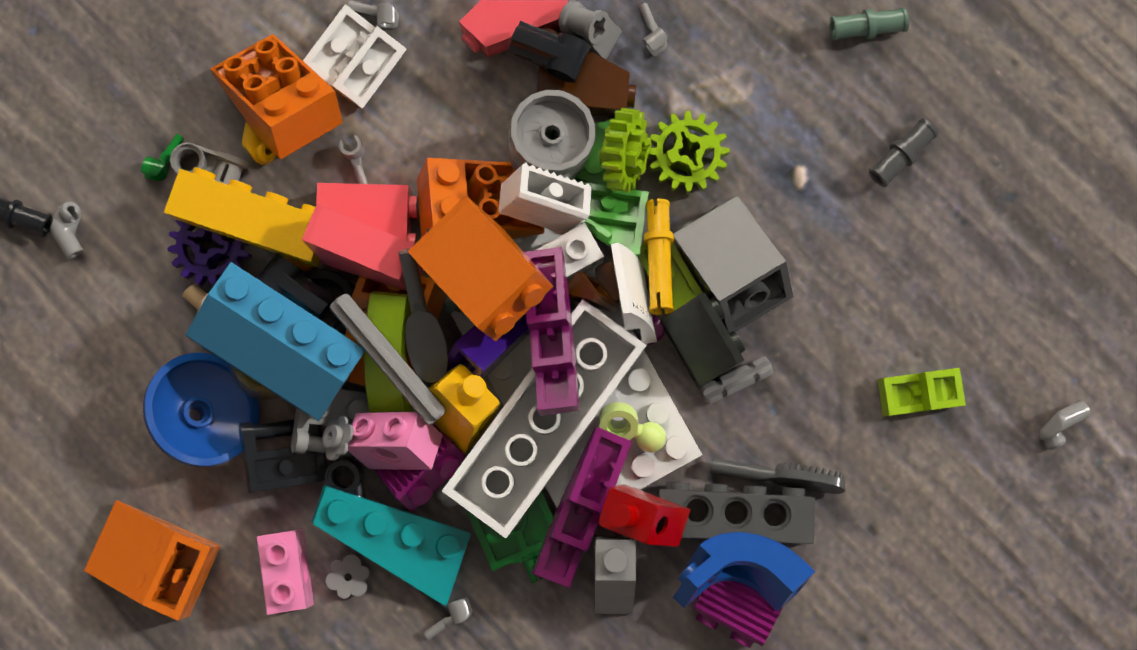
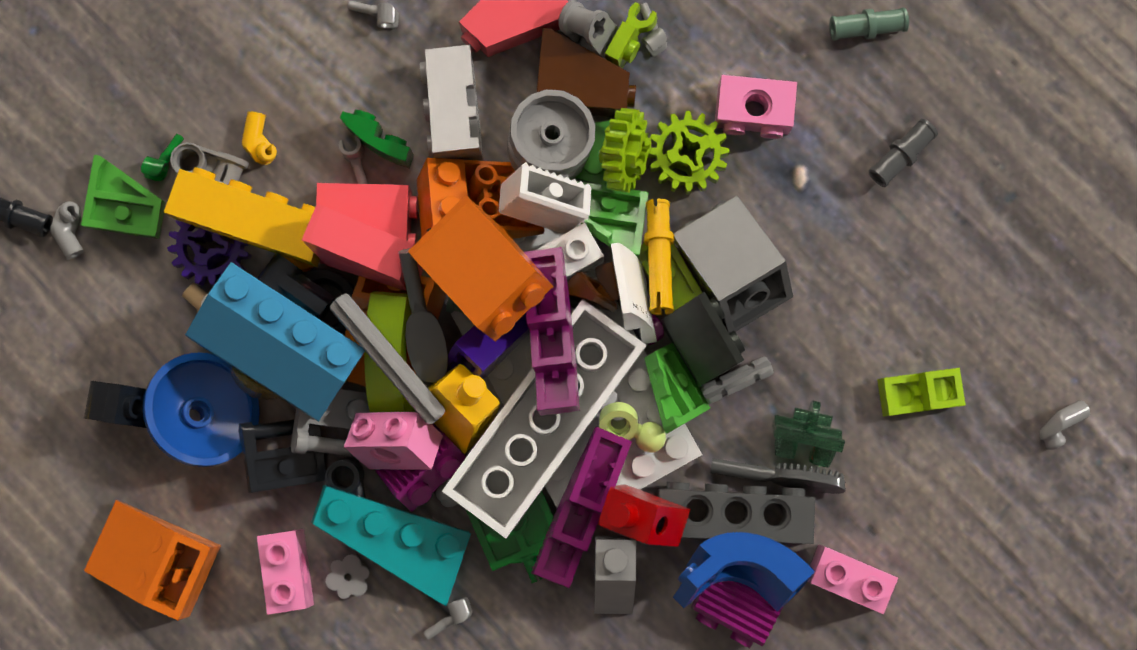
(115, 404): none -> black pin
(120, 203): none -> bright green wing
(279, 95): orange slope -> none
(336, 437): light grey plant -> none
(354, 56): white slope -> none
(369, 133): none -> green slope
(451, 103): none -> wedge
(559, 55): black piece -> none
(625, 42): none -> lime plate
(674, 388): none -> bright green wing
(775, 96): none -> bright pink brick
(807, 428): none -> clear green hips
(852, 579): none -> bright pink brick

